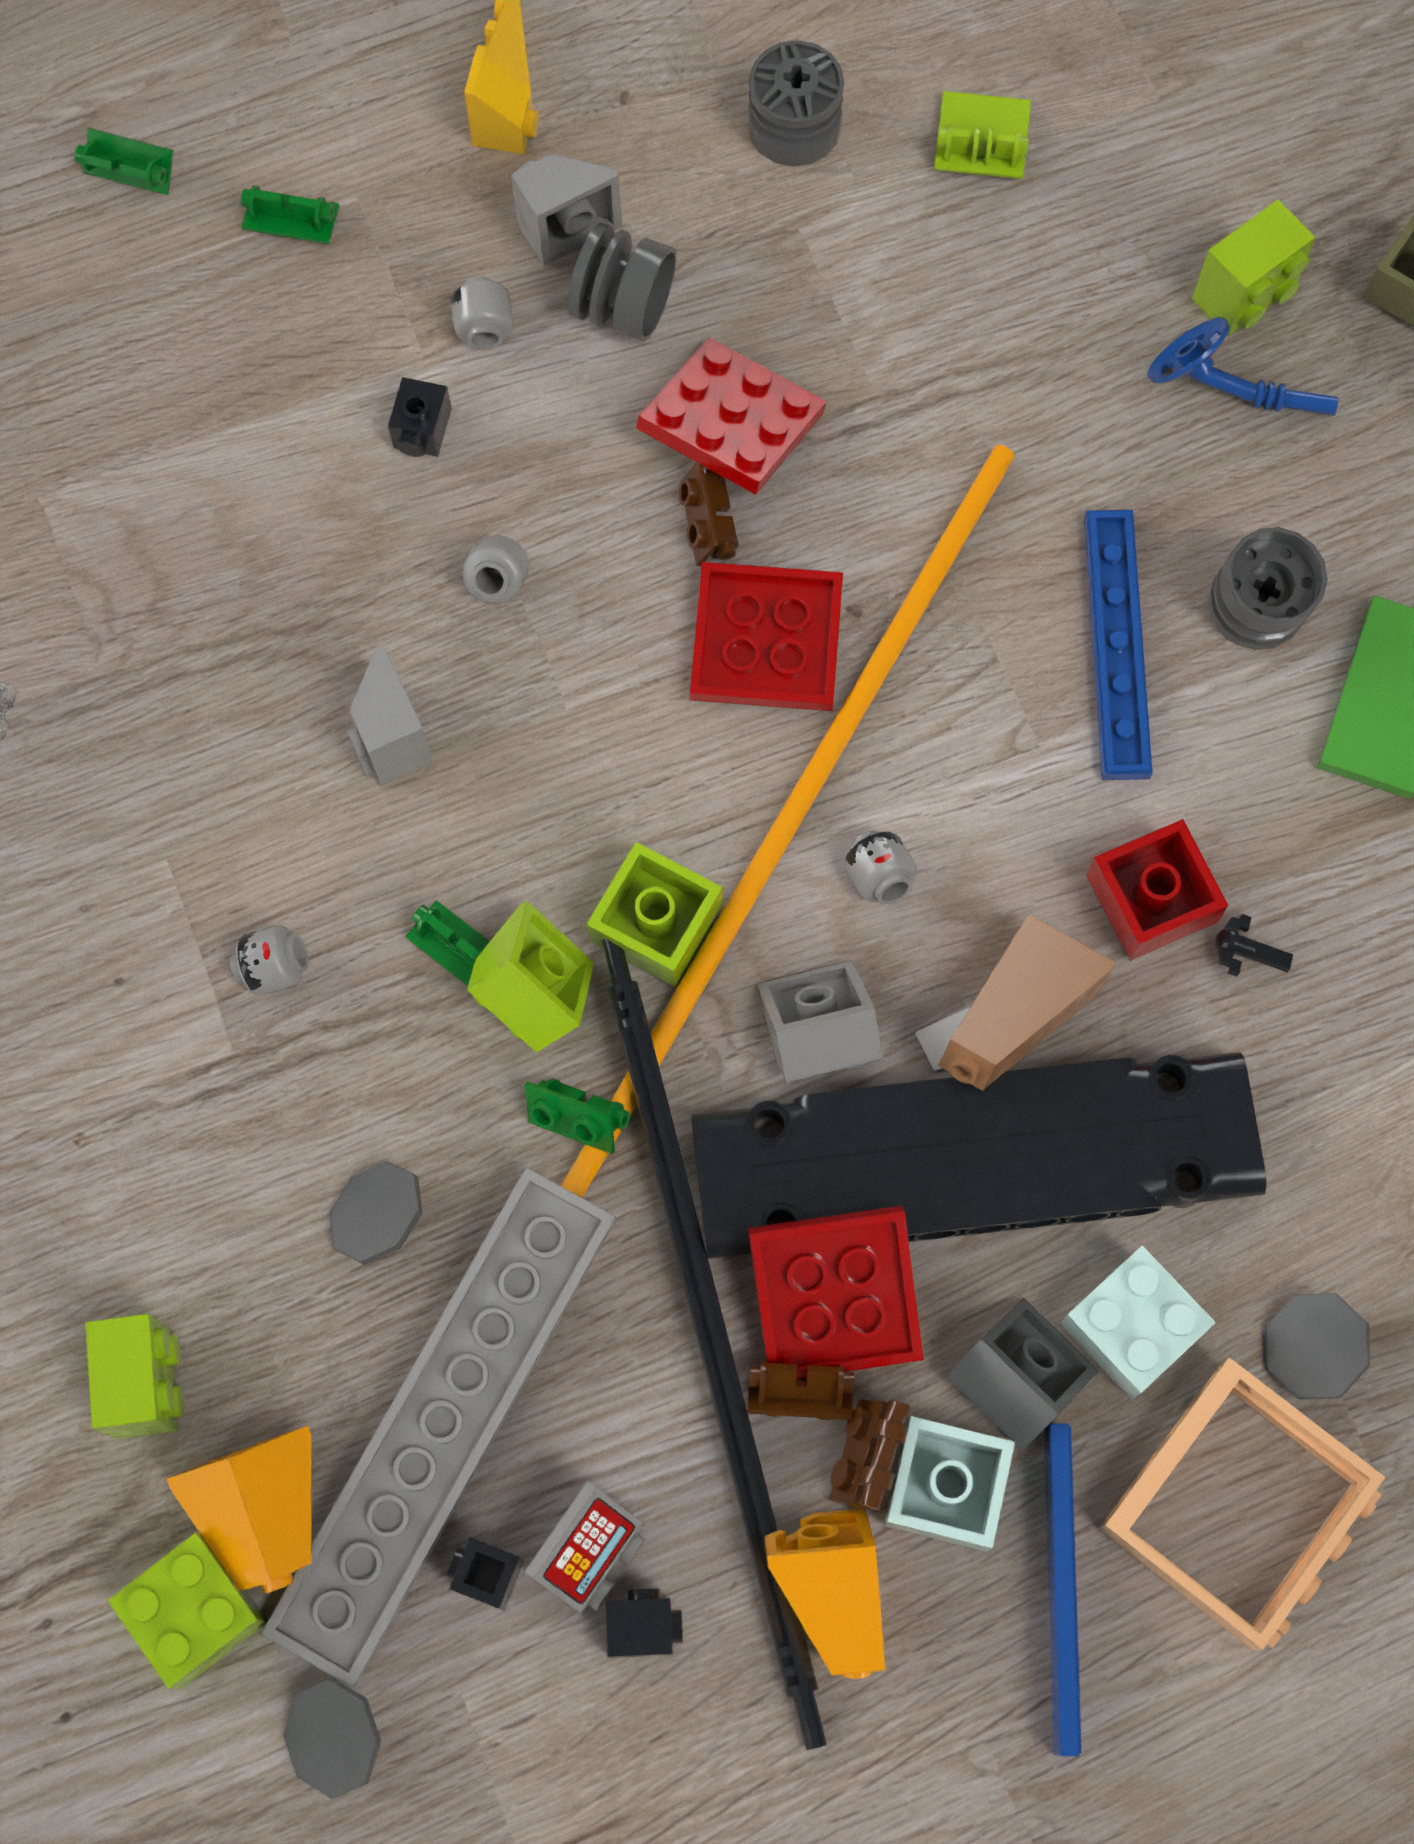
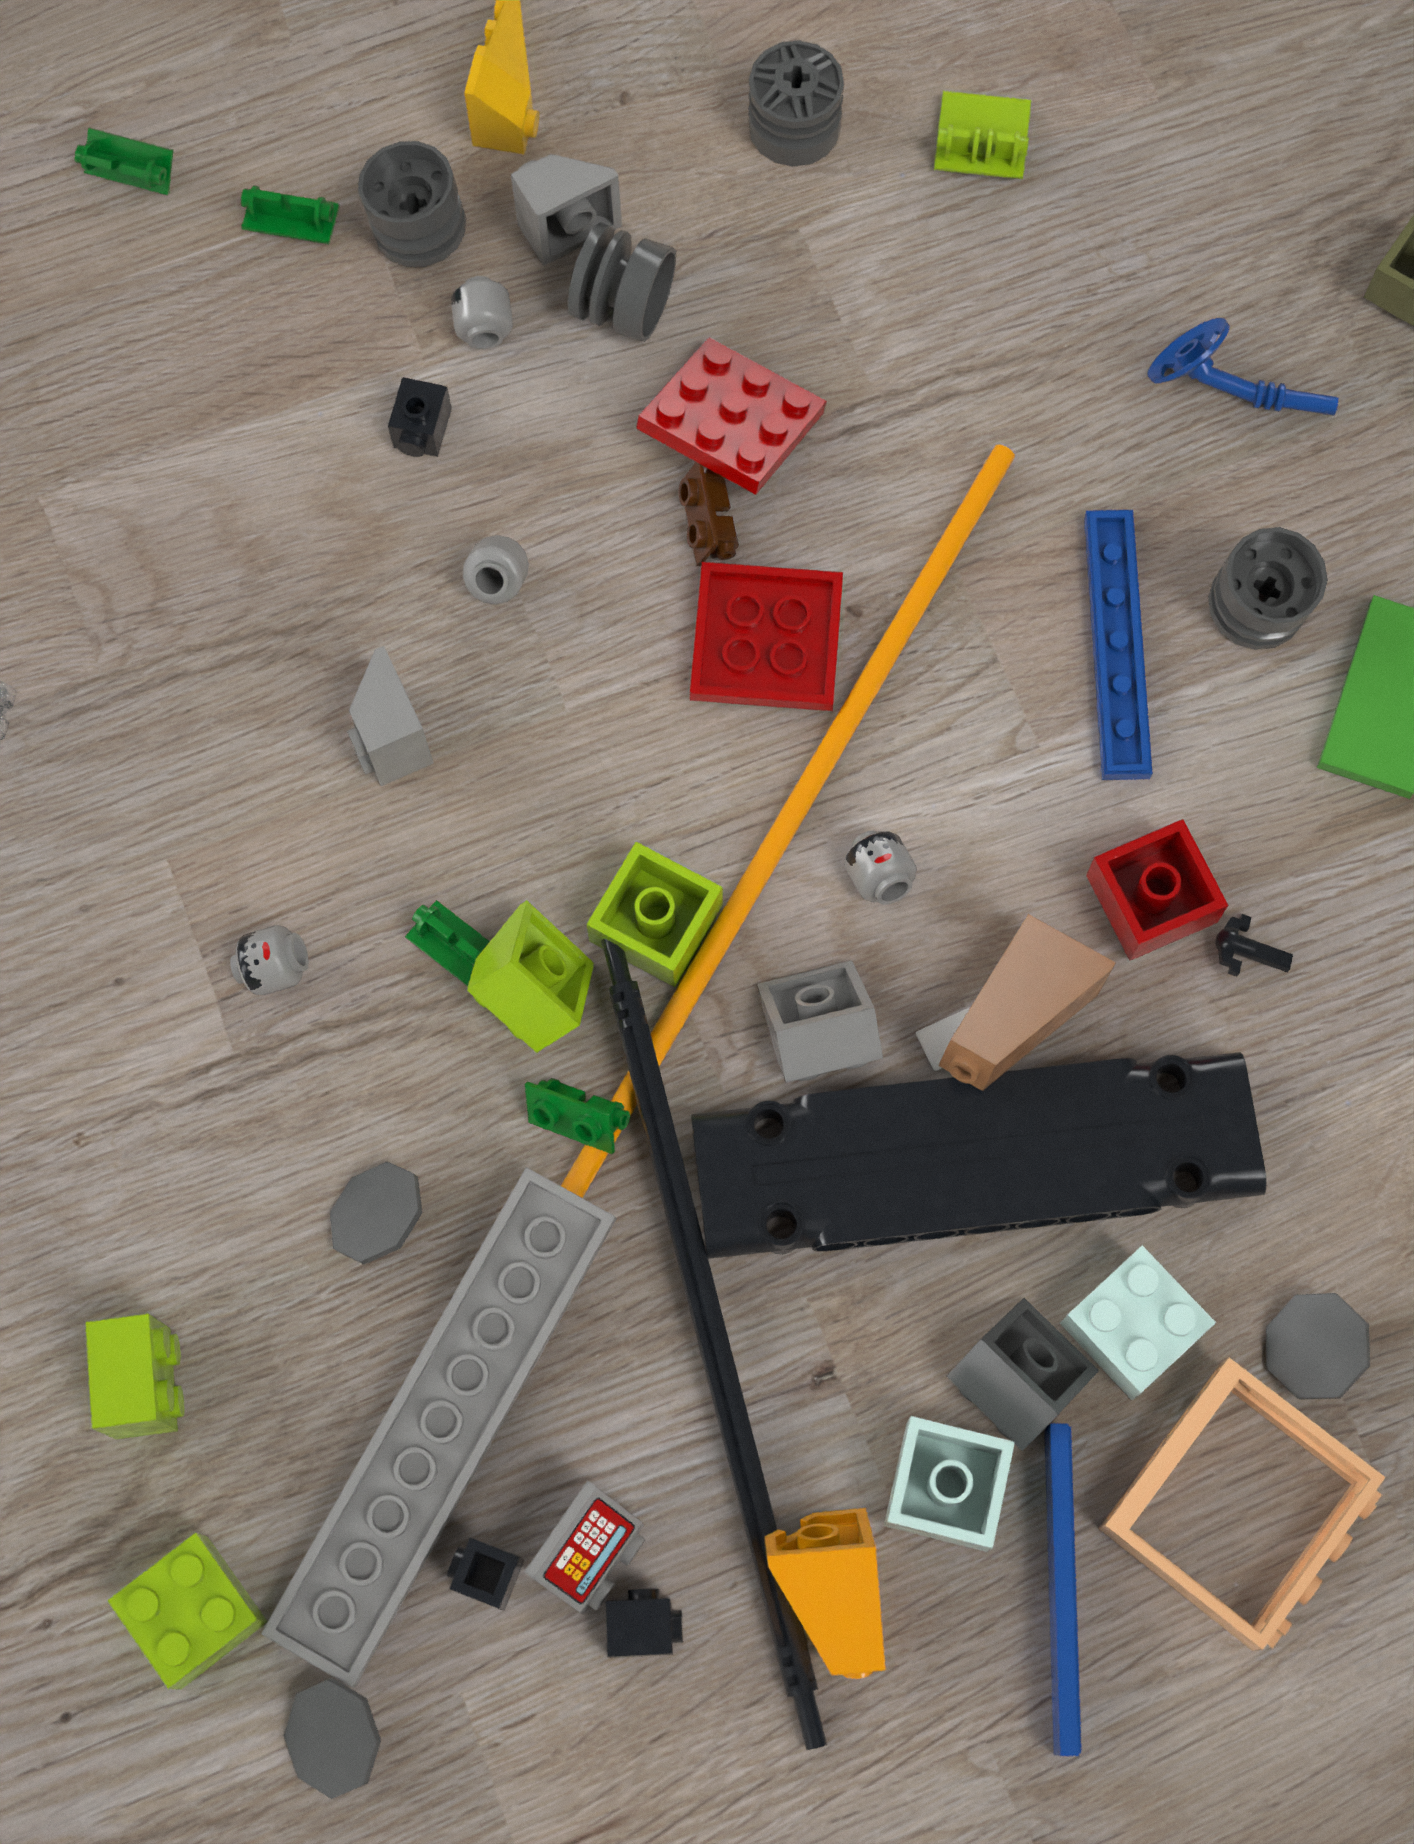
(254, 1509): light orange slope -> none
(412, 203): none -> dark grey wheel
(822, 1396): reddish brown hinge -> none
(837, 1291): red plate -> none
(868, 1454): reddish brown plate -> none
(1254, 267): lime brick -> none

